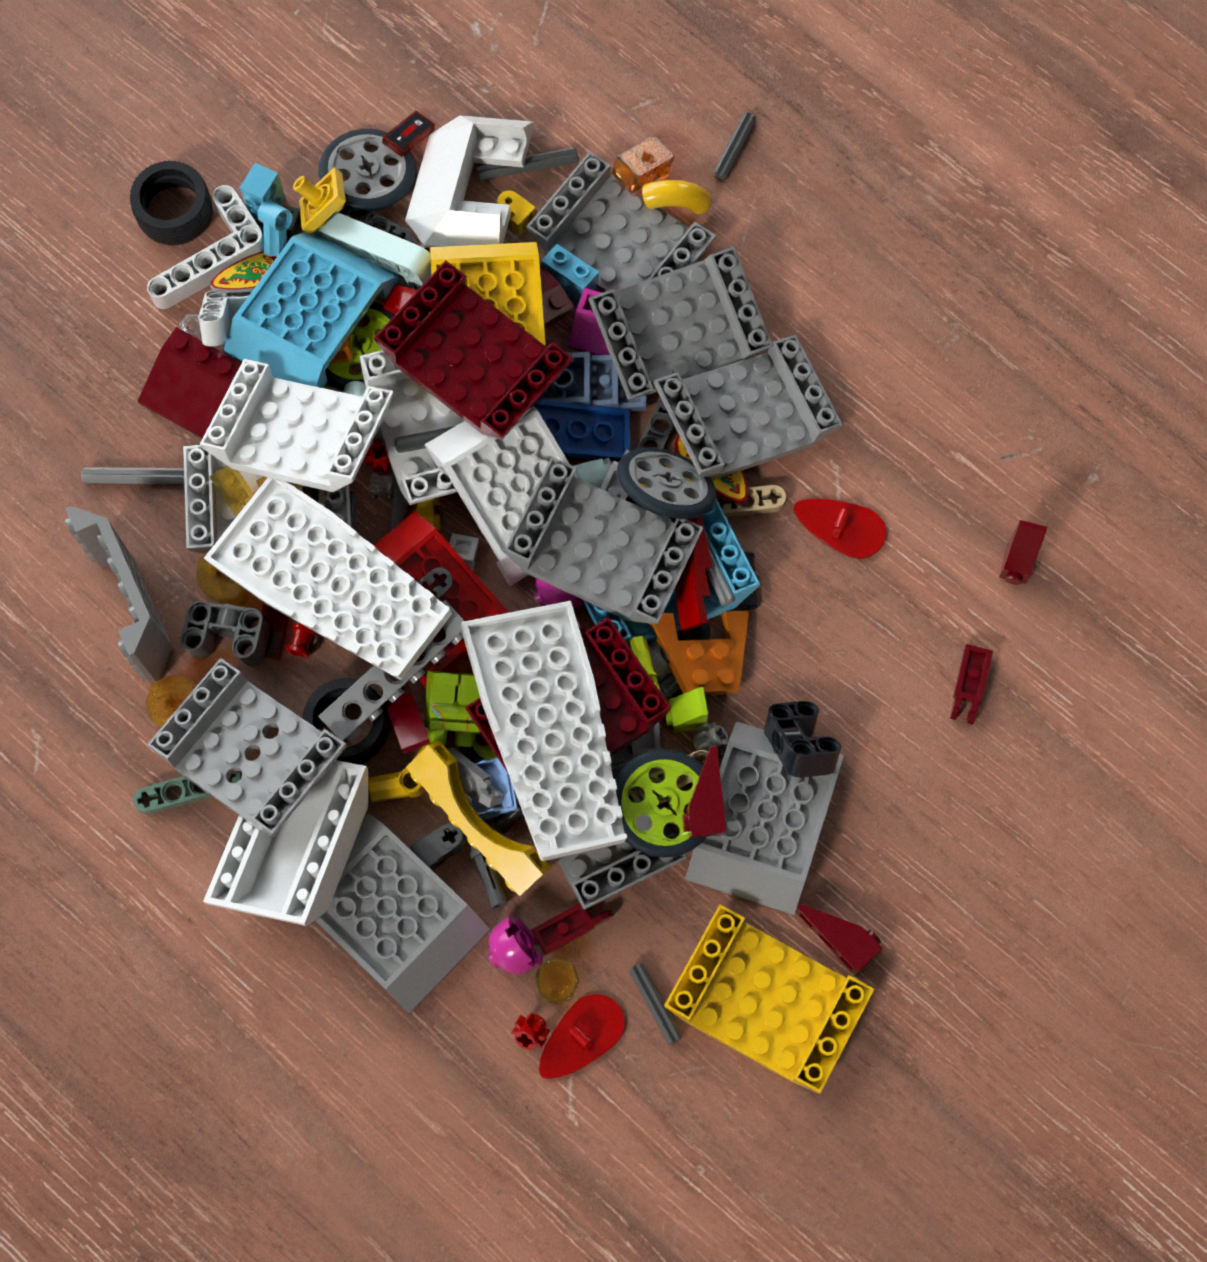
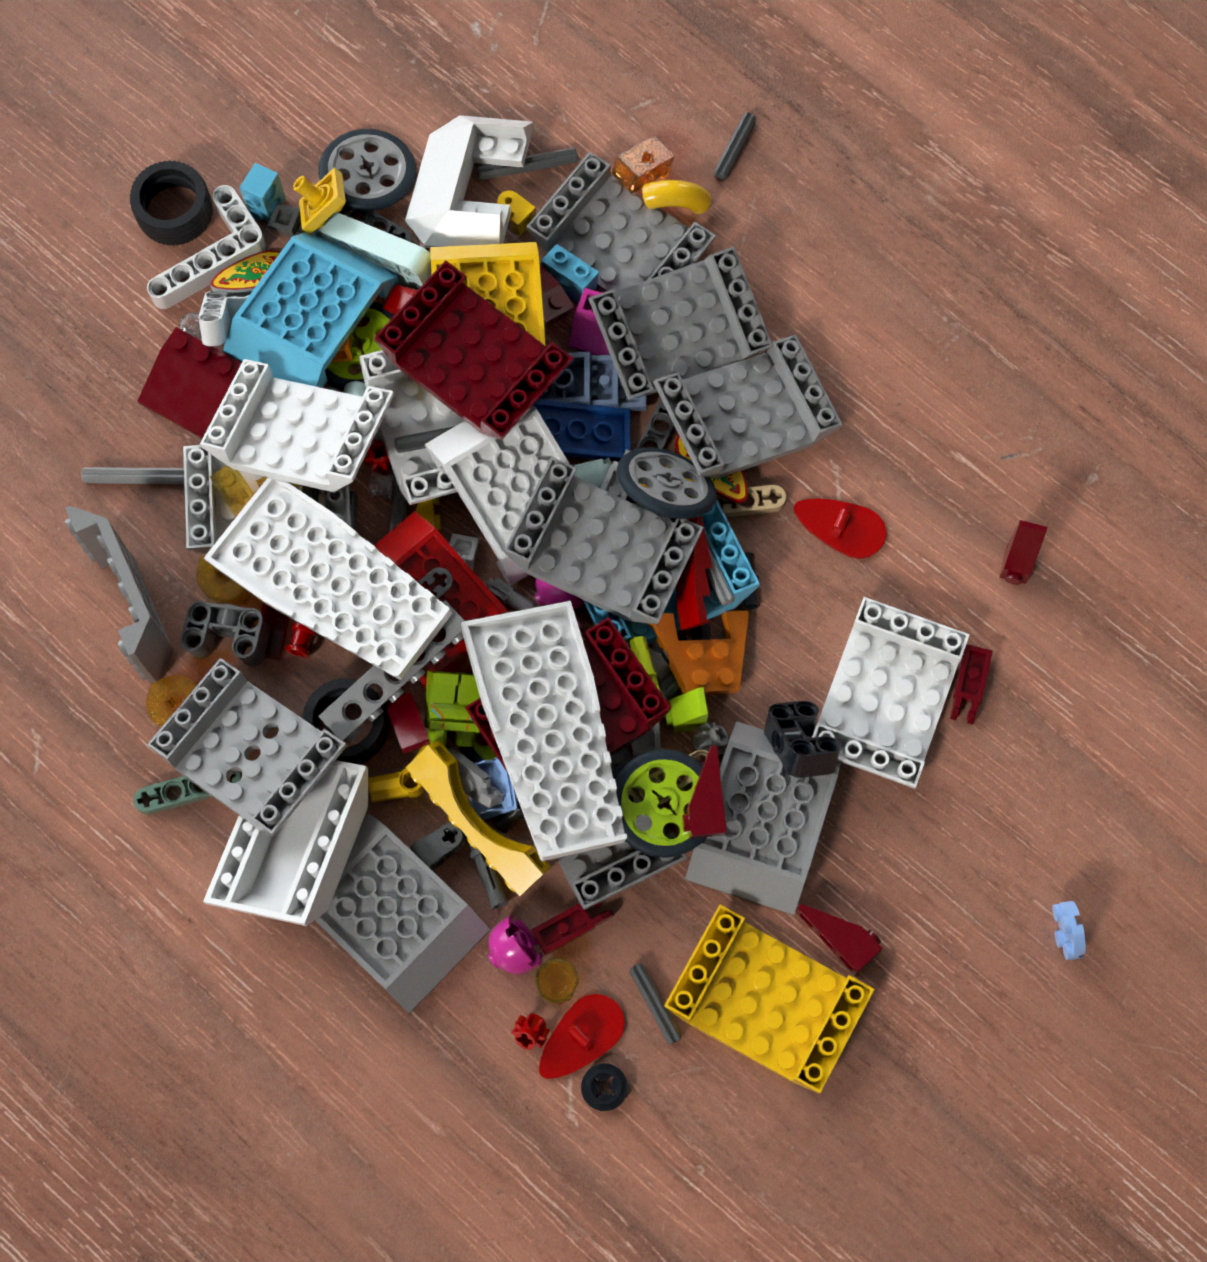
(276, 222): medium azure piece -> none
(408, 133): tile -> none
(509, 595): none -> light grey piece
(602, 1073): none -> black gear
(890, 690): none -> white slope
(1070, 934): none -> light blue plate

